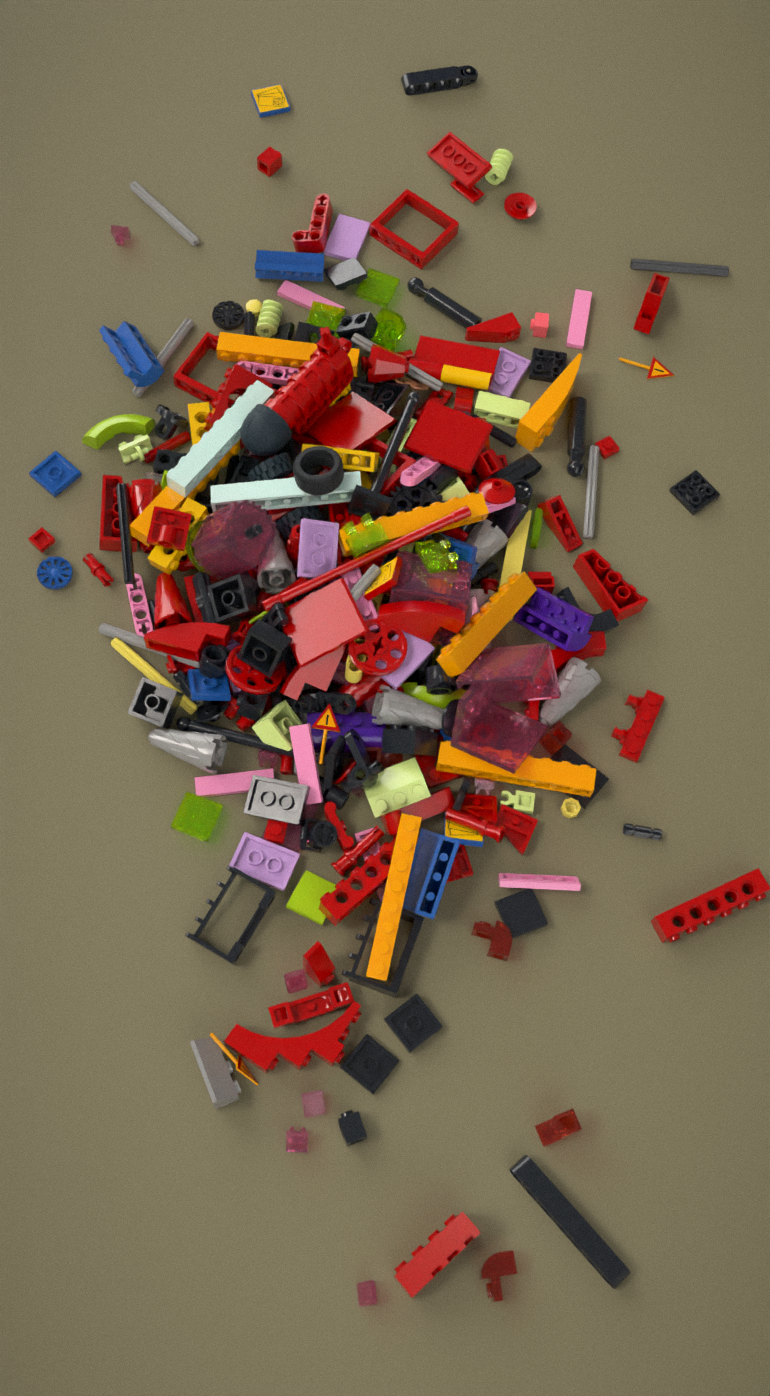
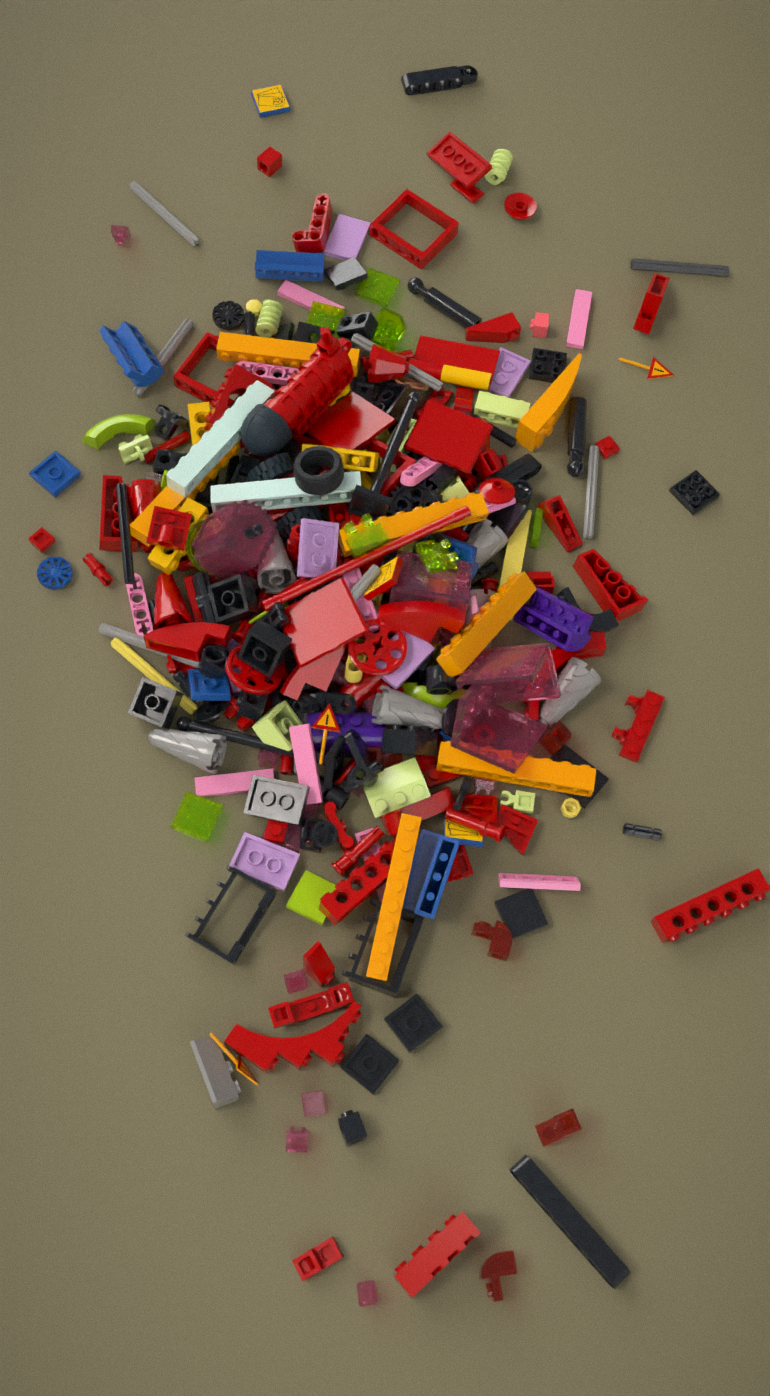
(317, 1258): none -> red slope

